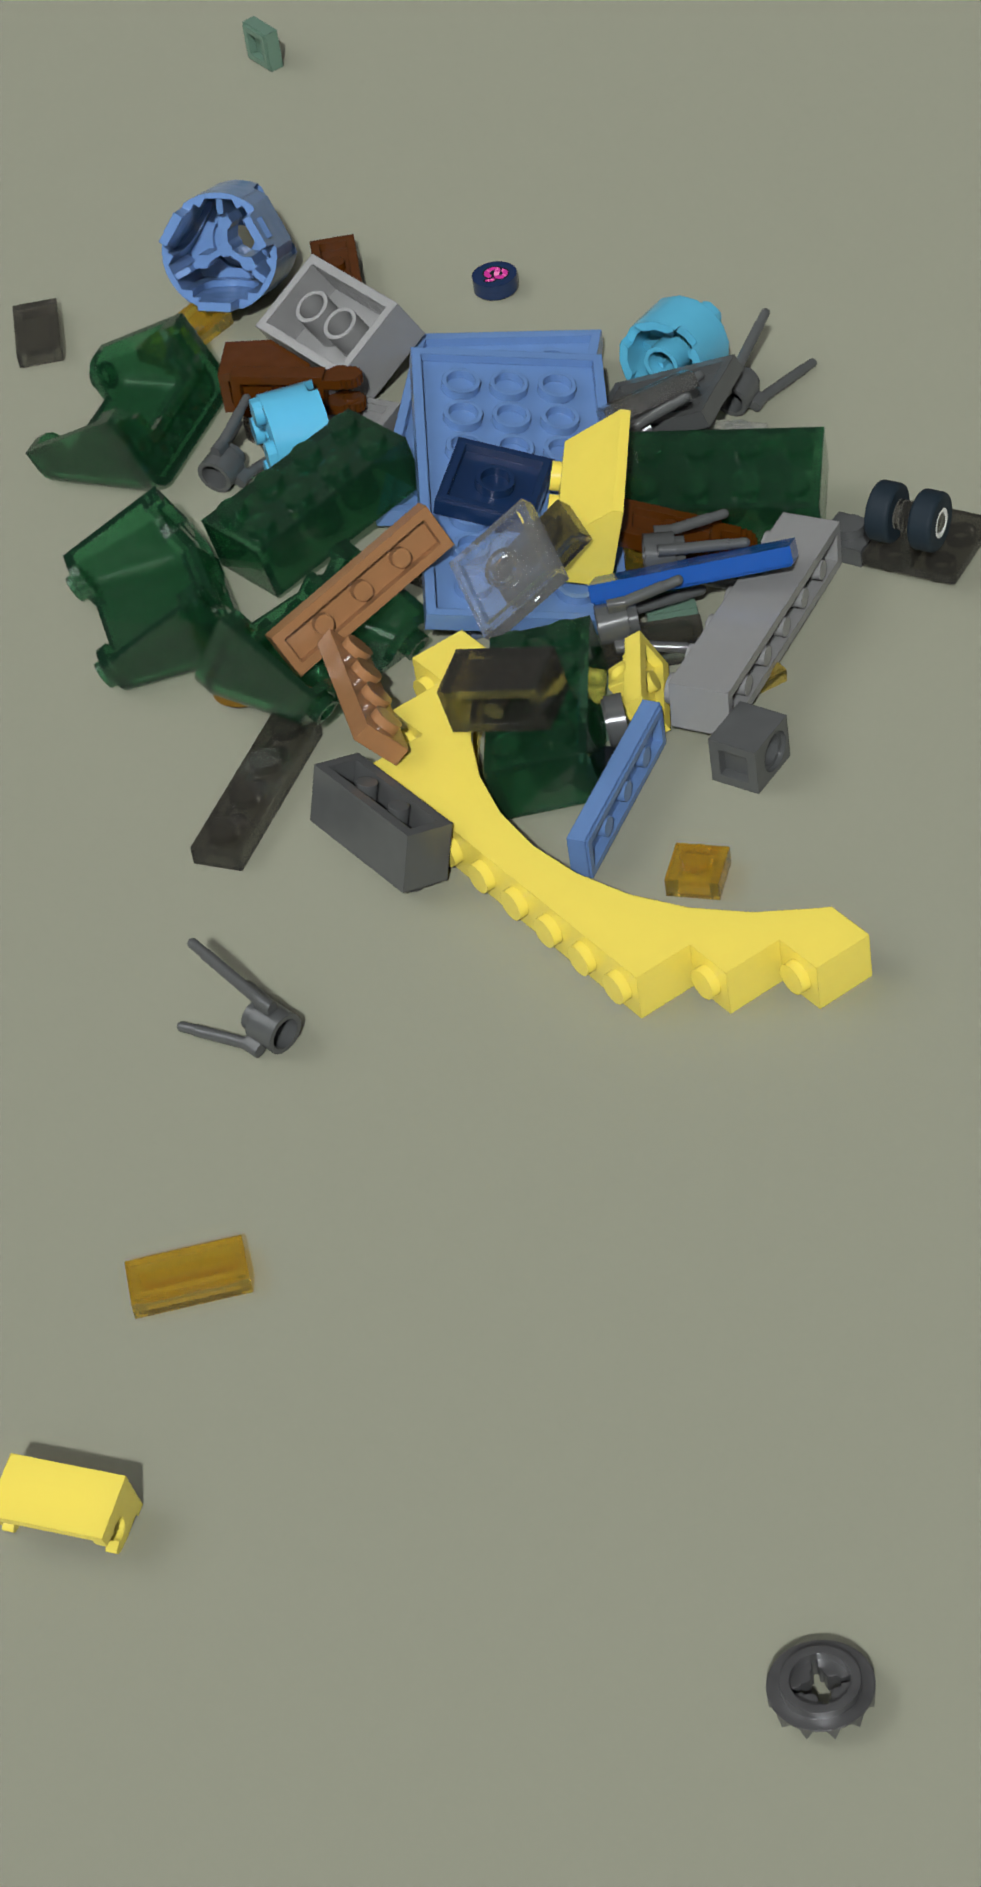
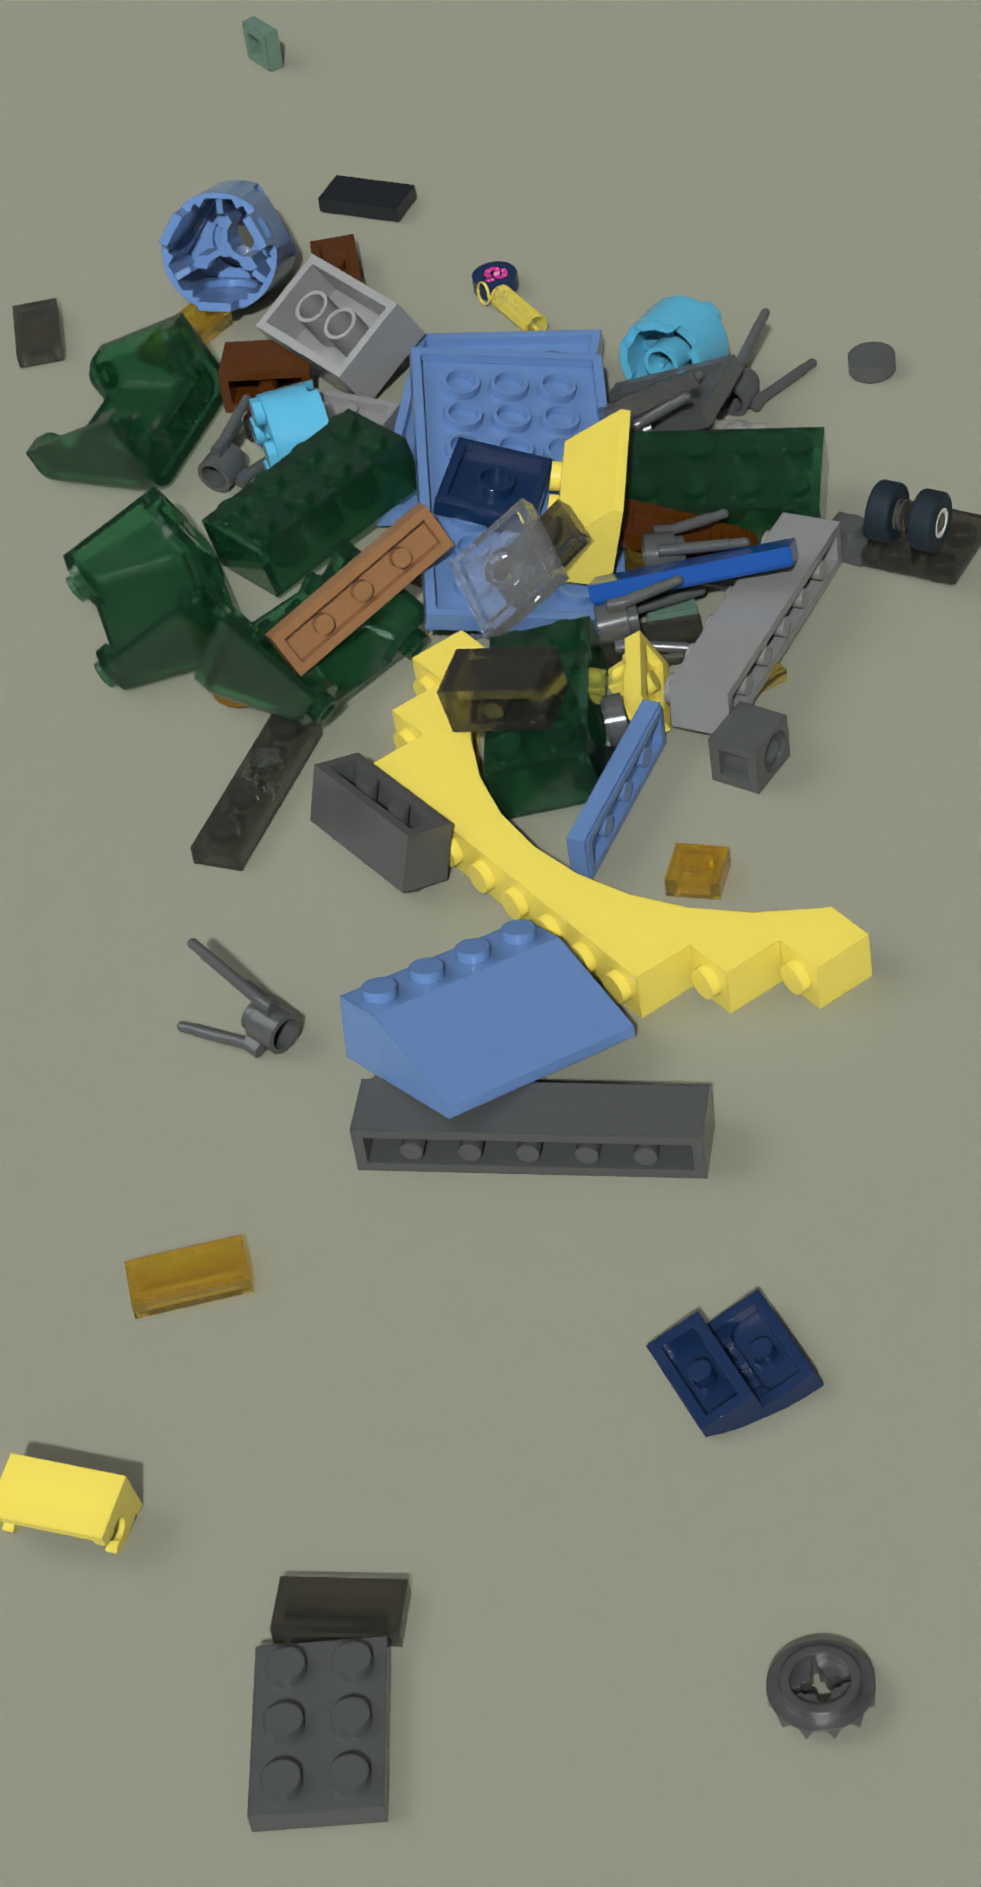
(258, 380): reddish brown hinge -> none
(320, 1734): none -> dark grey plate
(340, 1609): none -> clear smoke tile
(362, 695): medium nougat plate -> none
(367, 198): none -> black tile
(481, 1019): none -> medium blue slope
(514, 315): none -> light yellow piece
(541, 1131): none -> dark grey brick
(734, 1366): none -> dark blue slope
(871, 362): none -> dark grey tile

